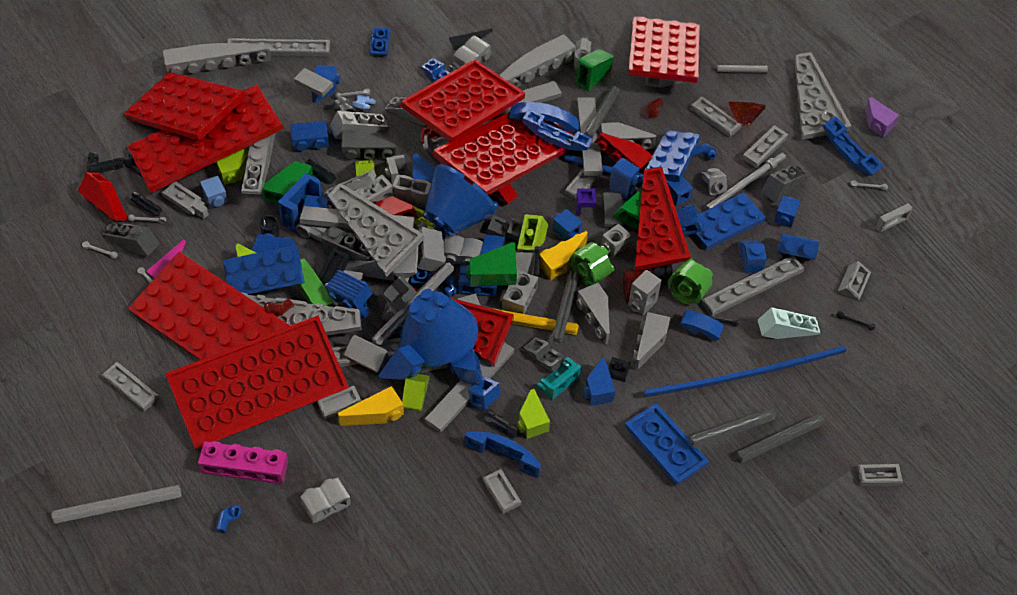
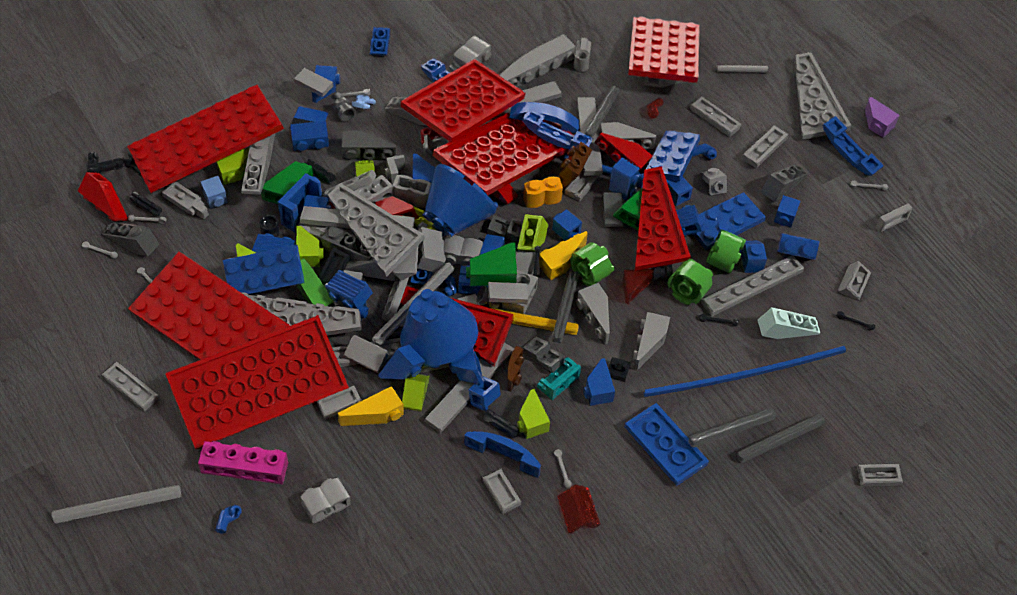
(160, 265): dark pink sticker -> none
(184, 105): red plate -> none
(213, 56): light grey slope -> none
(278, 309): clear red arm -> none
(290, 47): light grey tile -> none
(307, 115): none -> blue sticker
(309, 247): none -> lime slope
(356, 121): light grey slope -> none
(399, 293): dark grey panel -> none
(460, 40): black sticker -> none
(482, 298): none -> dark grey wheel
(507, 292): none -> light grey tile
(514, 368): none -> reddish brown slope
(542, 192): none -> light orange brick
(558, 454): none -> light grey hinge
(574, 164): none -> reddish brown plate
(578, 508): none -> clear red panel
(584, 198): dark purple panel -> none
(593, 68): green slope -> none
(616, 240): light grey brick -> none
(644, 292): light grey brick -> none
(698, 322): blue slope -> none
(725, 251): none -> bright green brick
(746, 111): clear red slope -> none
(770, 164): light grey bar -> none

